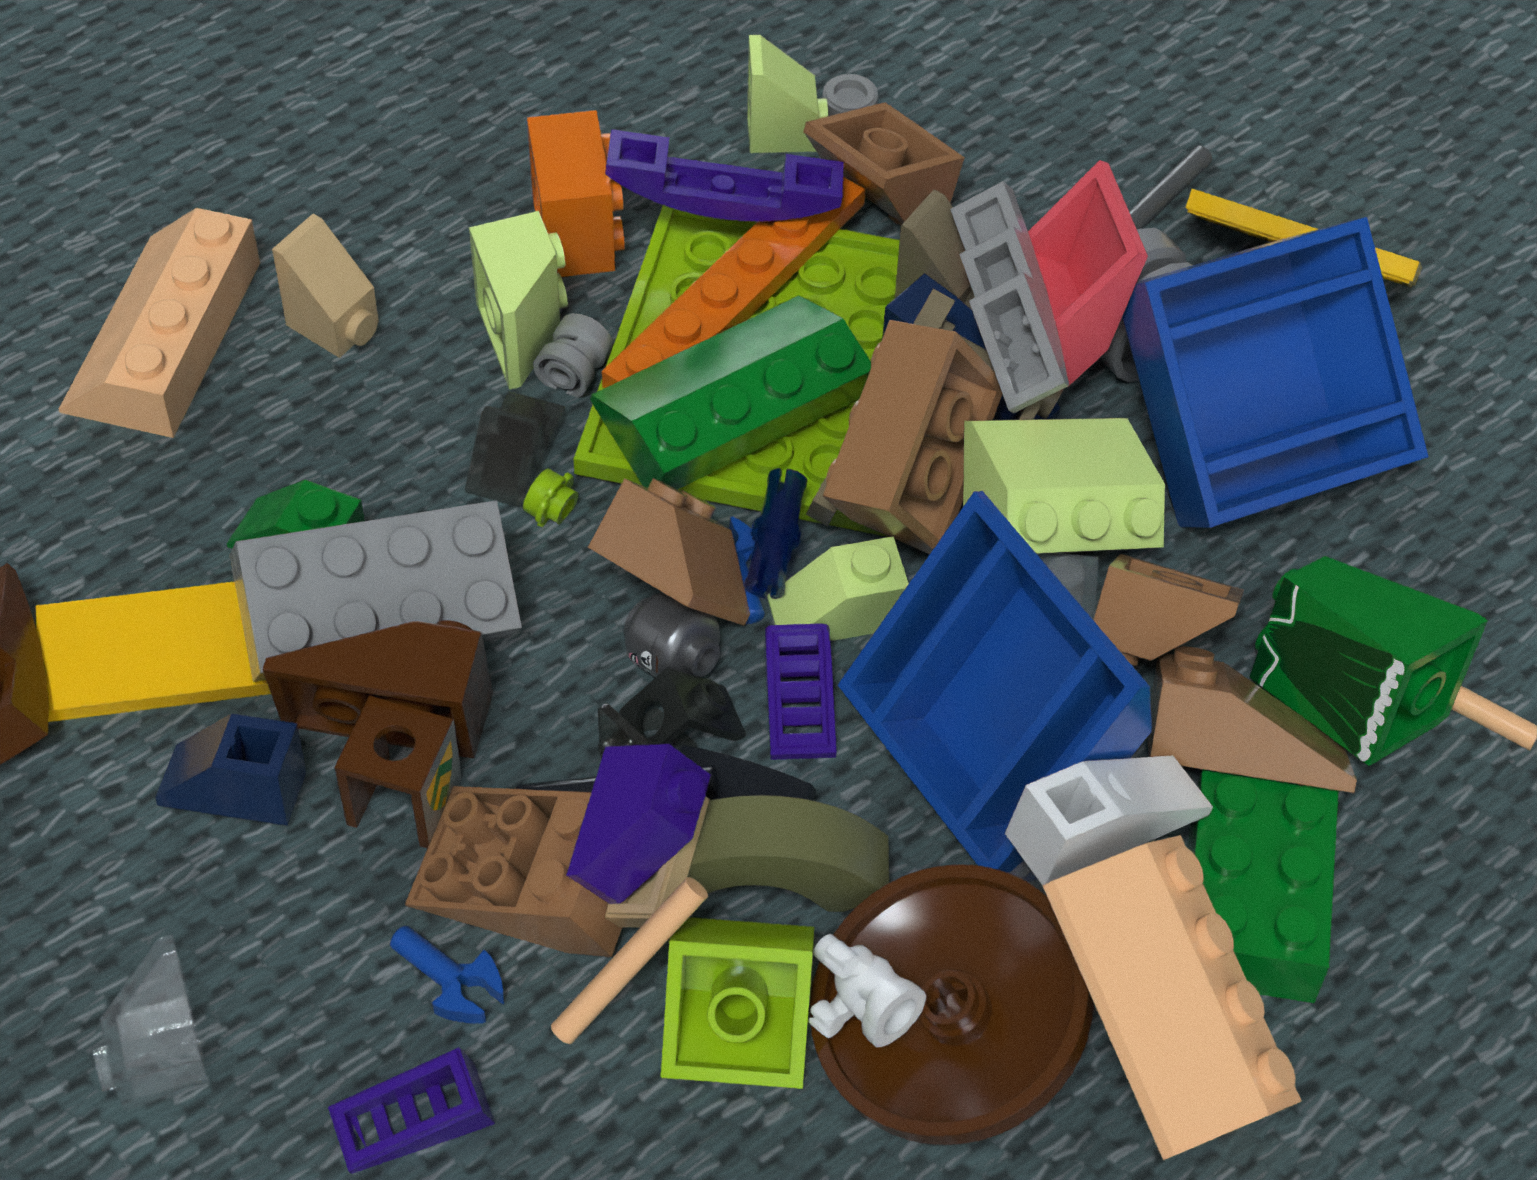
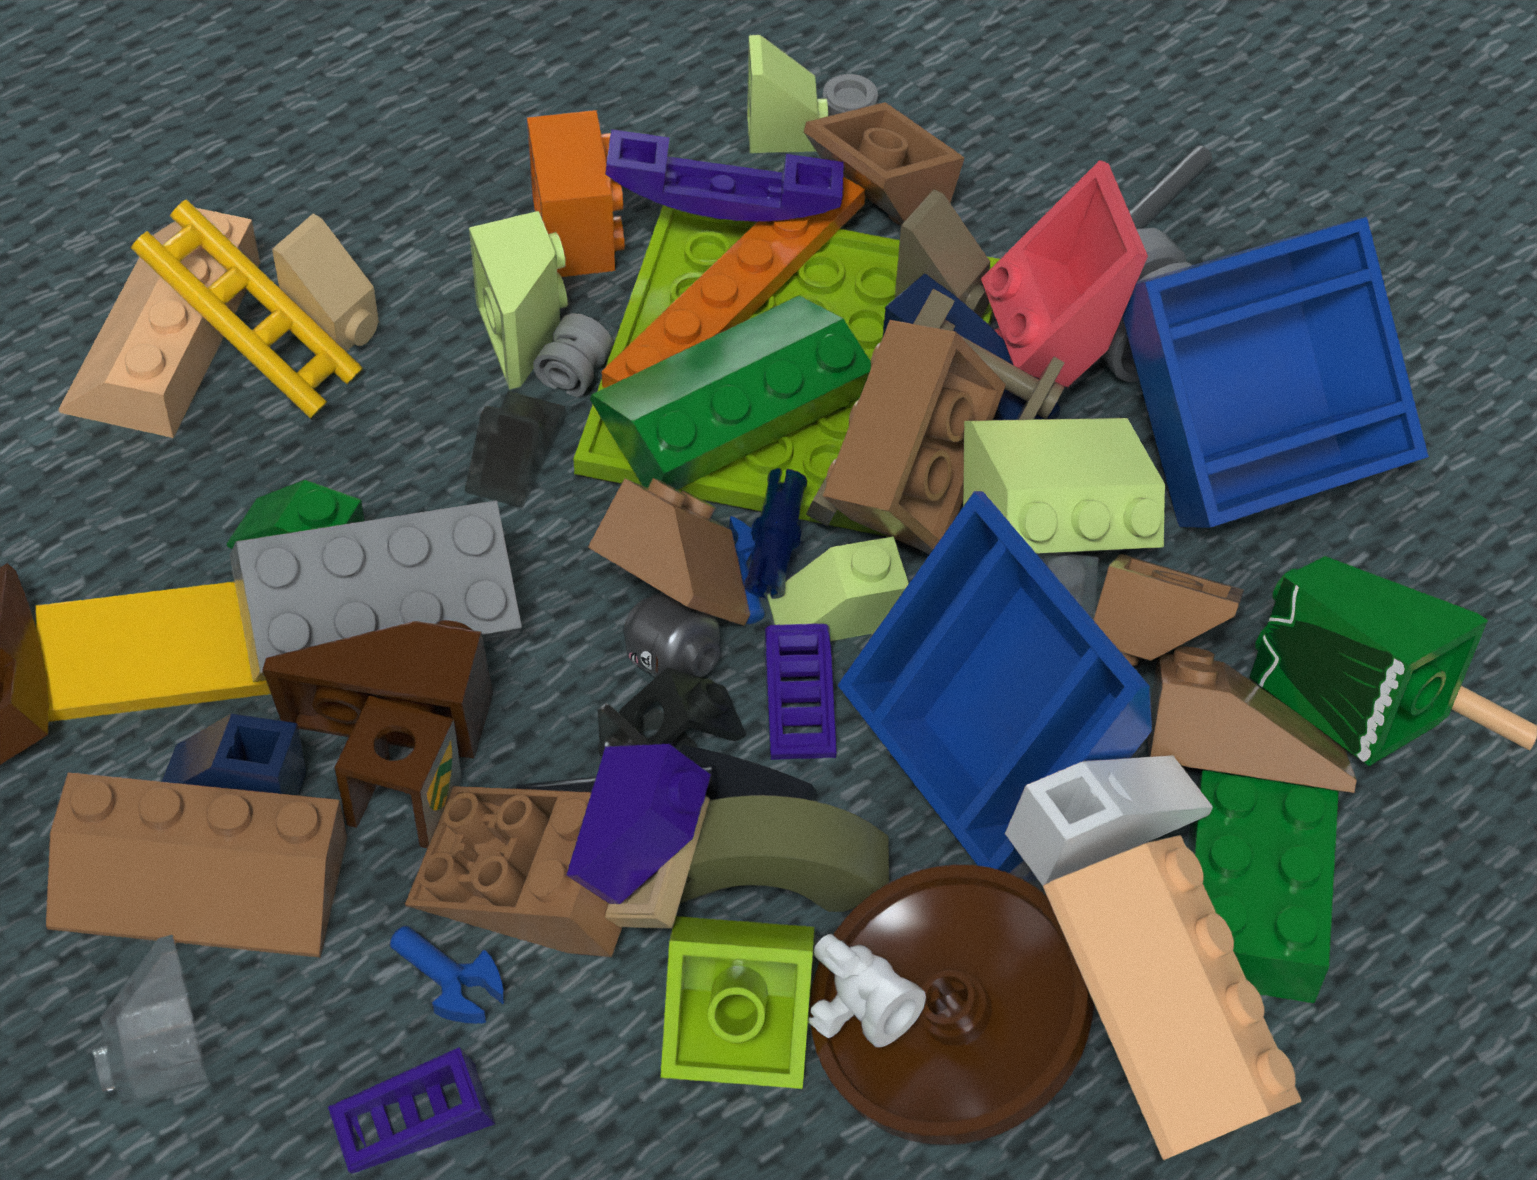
(194, 864): none -> medium nougat slope
(243, 274): none -> yellow bar
(550, 497): lime plate -> none
(629, 960): light nougat bar -> none
(1010, 297): light grey slope -> none
(1273, 228): yellow tile -> none

